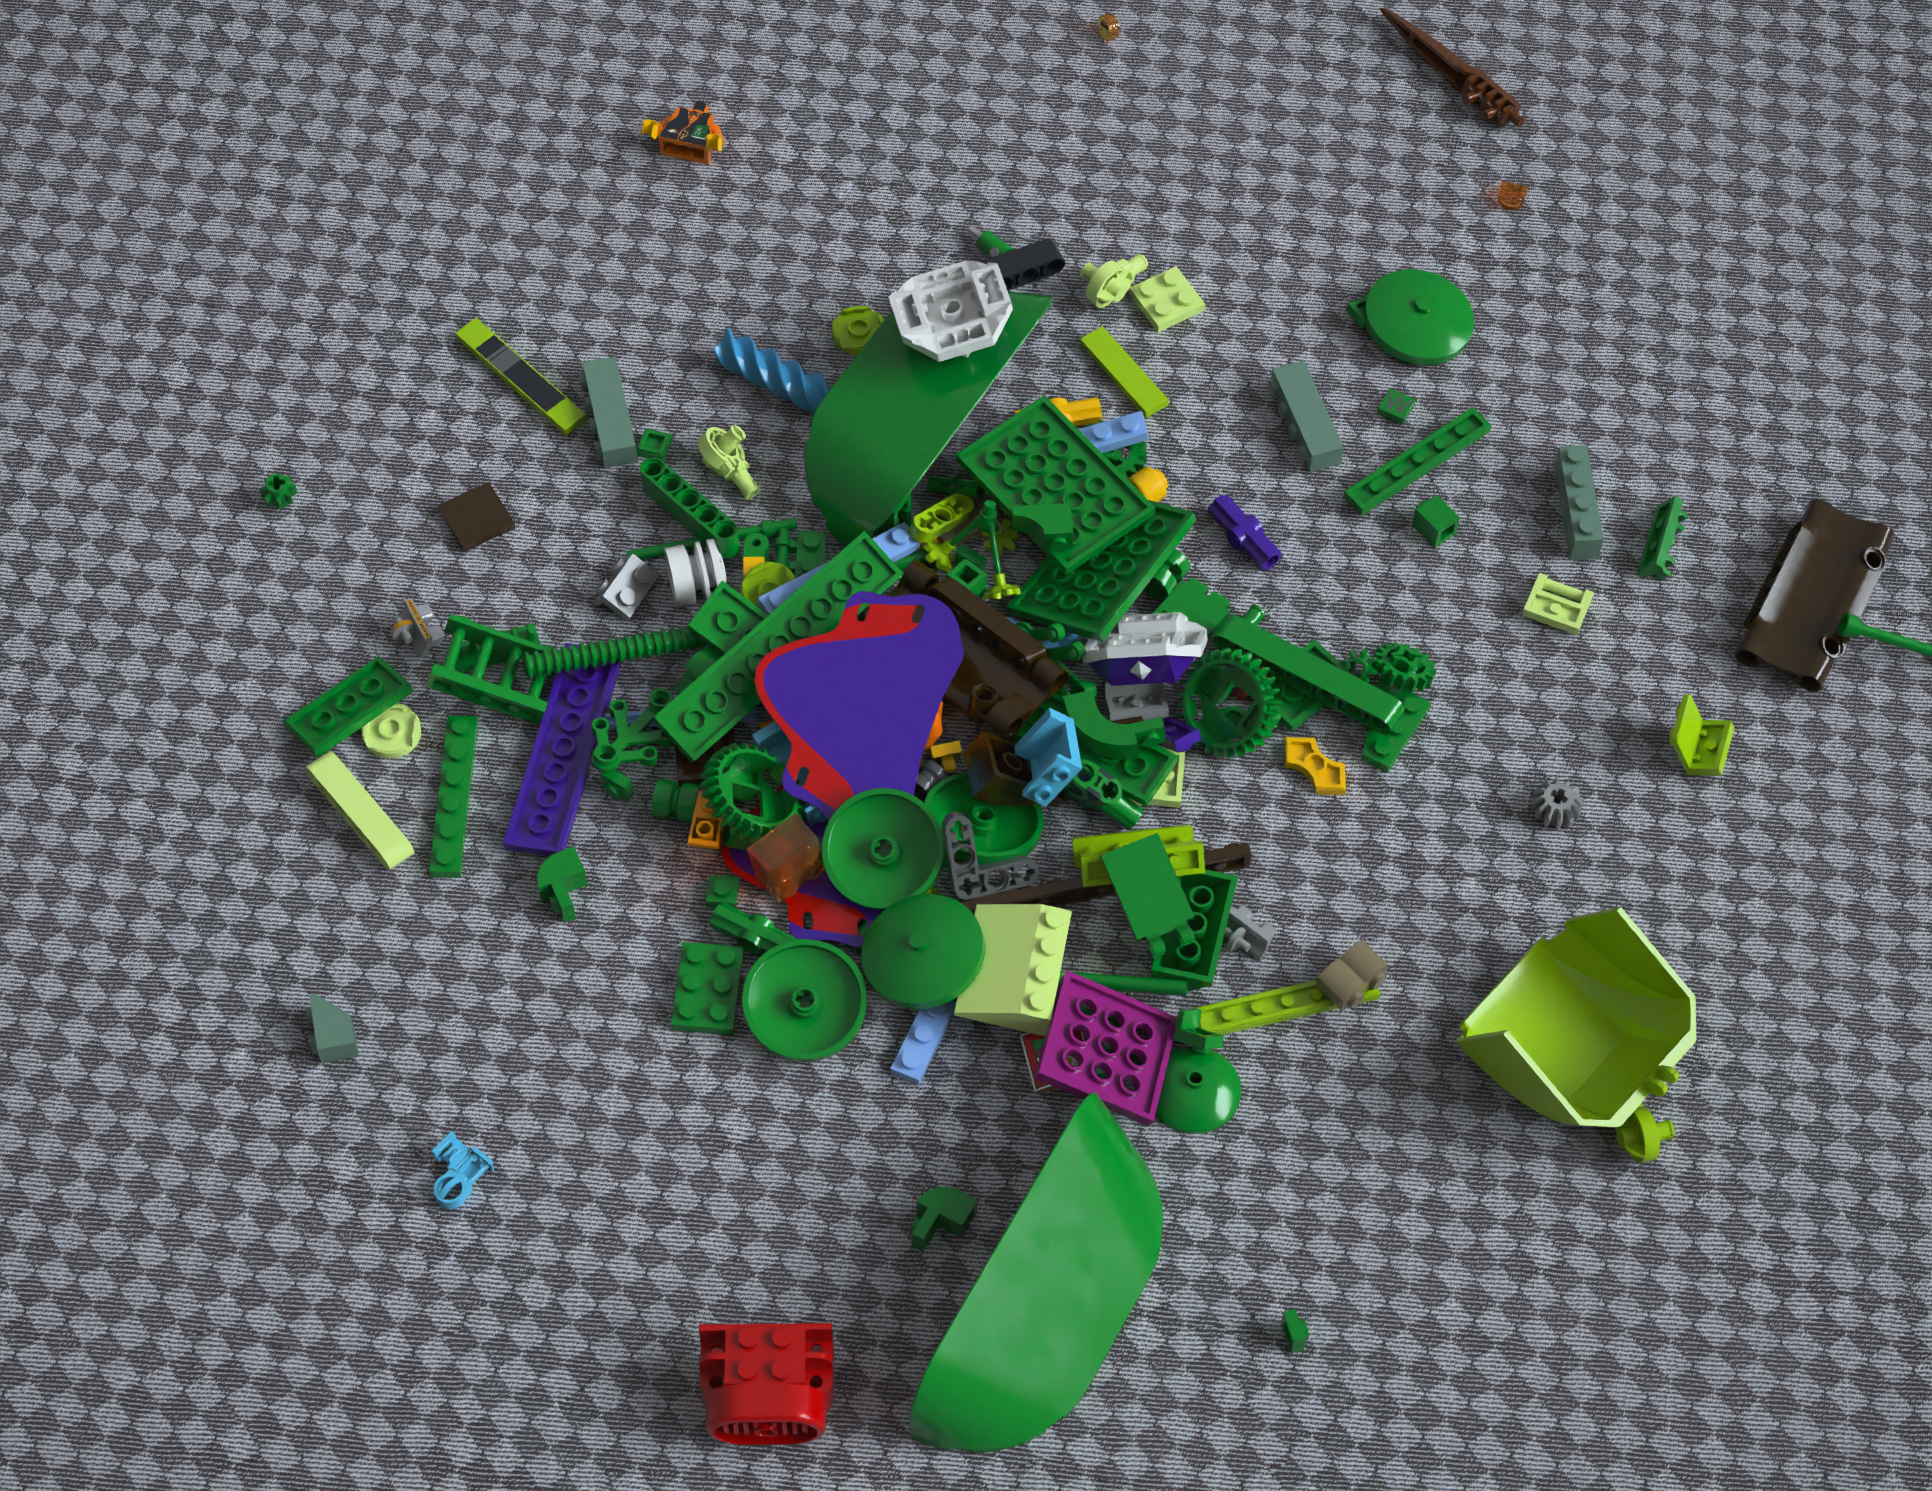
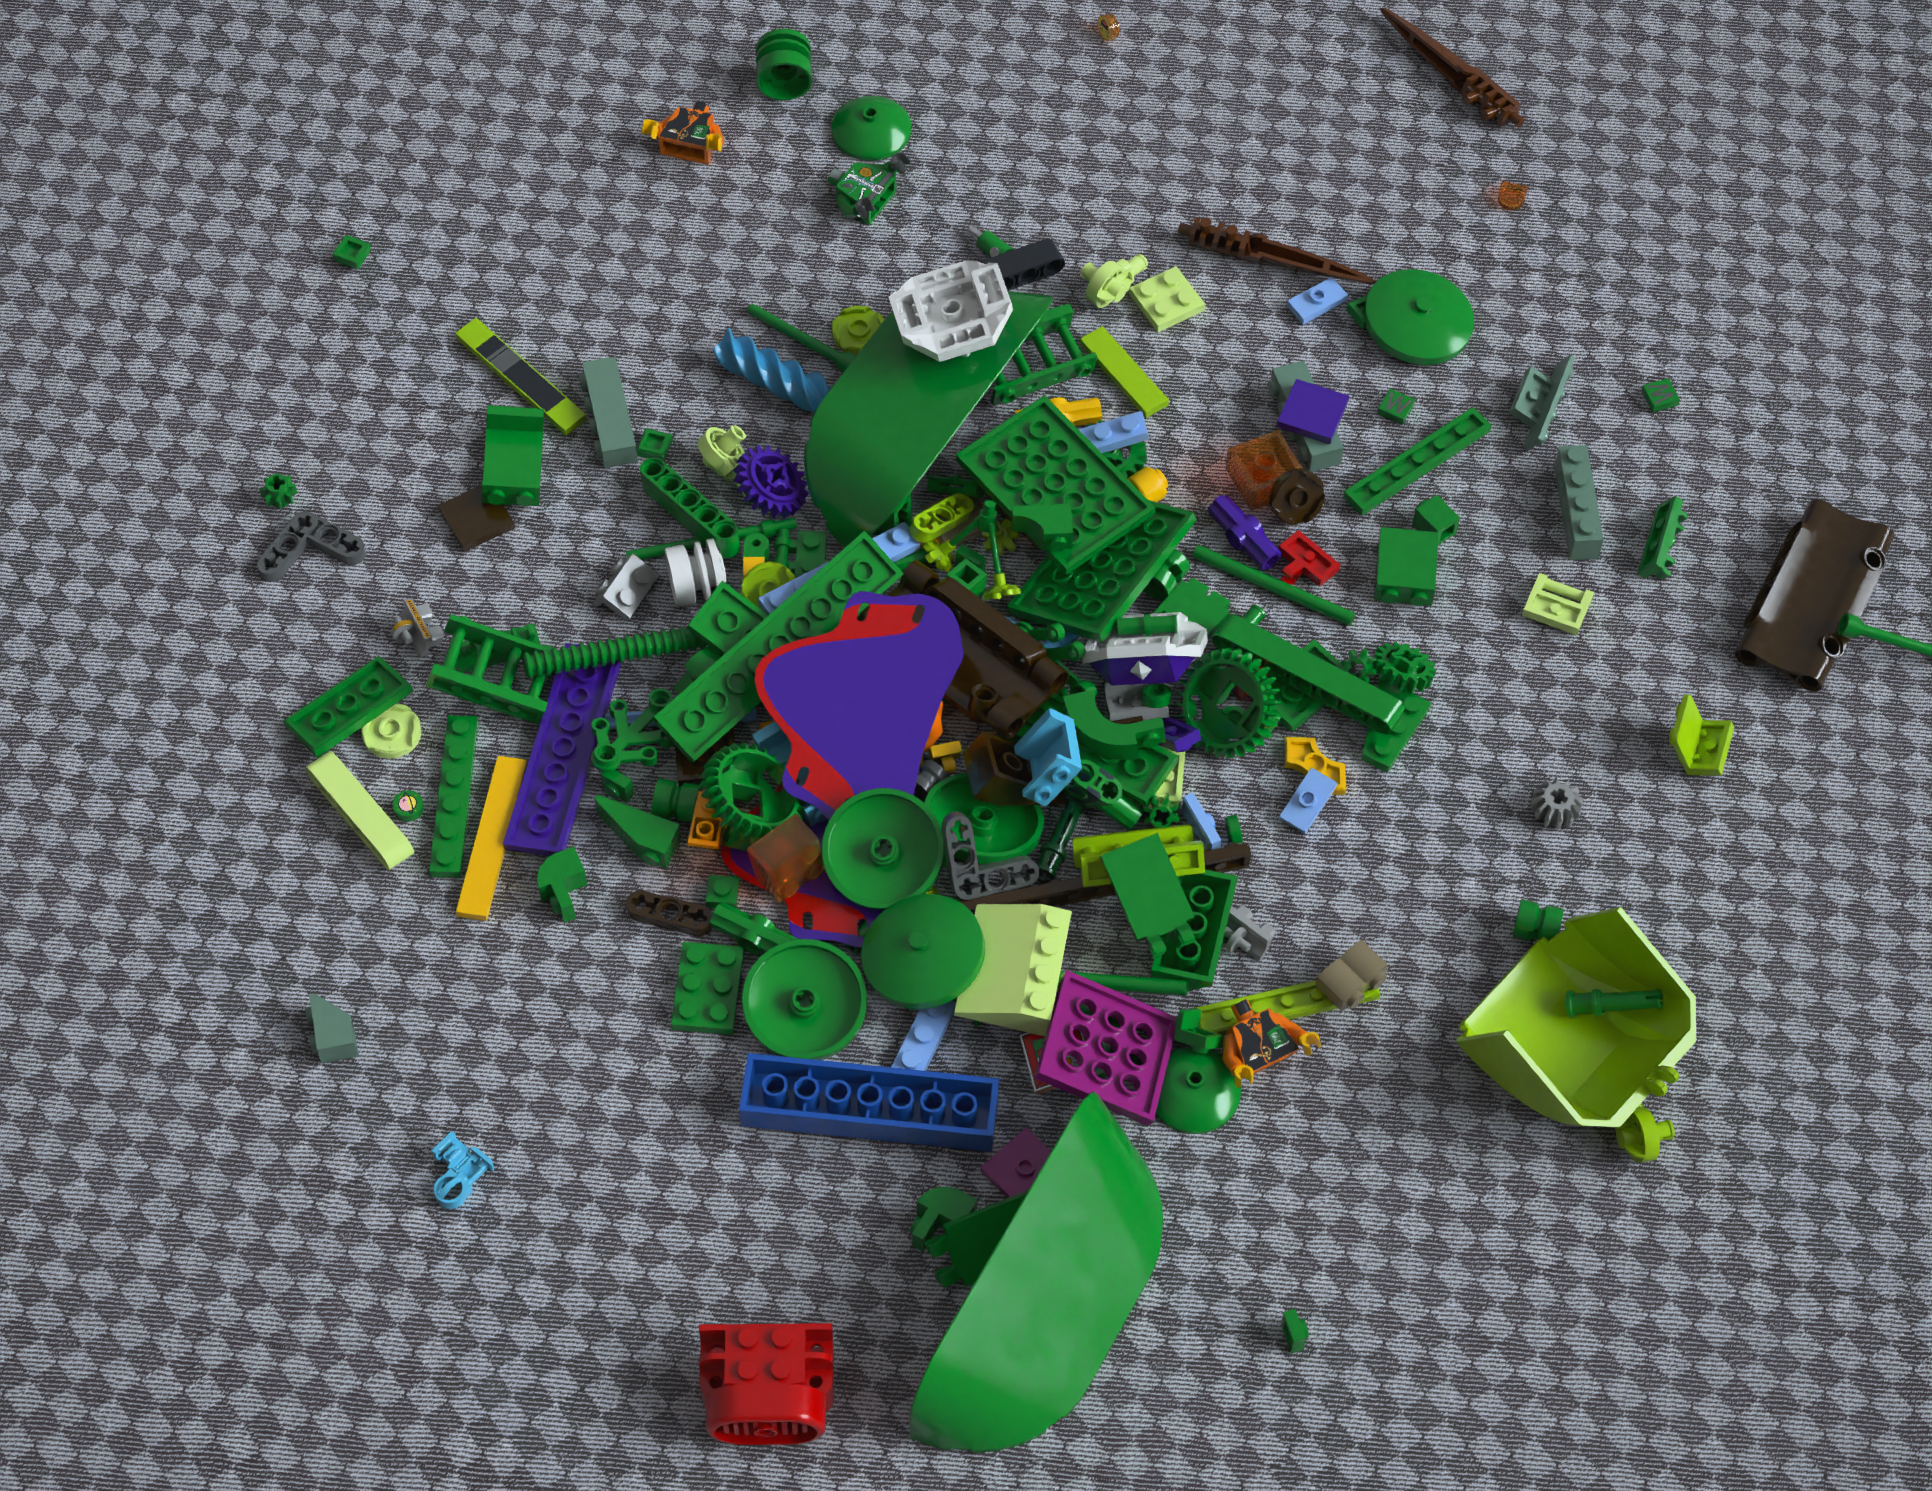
(309, 536): none -> dark grey beam
(351, 252): none -> green plate
(408, 806): none -> green tile
(488, 846): none -> yellow tile
(513, 455): none -> green panel
(646, 834): none -> green slope
(676, 924): none -> dark brown beam
(770, 481): none -> dark purple gear
(783, 64): none -> green wheel
(841, 359): none -> green piece
(867, 187): none -> torso
(869, 1102): none -> blue brick
(871, 128): none -> green dish
(972, 1240): none -> green tile
(1016, 1164): none -> magenta plate
(1054, 850): none -> dark green pin
(1080, 366): none -> green fence
(1147, 625): none -> green pin
(1156, 695): none -> green tile
(1164, 805): none -> green gear
(1201, 822): none -> light blue plate
(1233, 829): none -> green tile
(1258, 465): none -> clear orange brick
(1259, 248): none -> reddish brown piece
(1261, 1041): none -> torso
(1274, 585): none -> green piece
(1297, 496): none -> dark brown tile
(1307, 559): none -> red plate
(1308, 801): none -> light blue plate
(1313, 411): none -> dark purple tile
(1317, 300): none -> light blue plate
(1406, 566): none -> green brick
(1537, 922): none -> green wheel
(1538, 399): none -> sand green bracket
(1599, 1002): none -> green pin
(1660, 395): none -> green tile

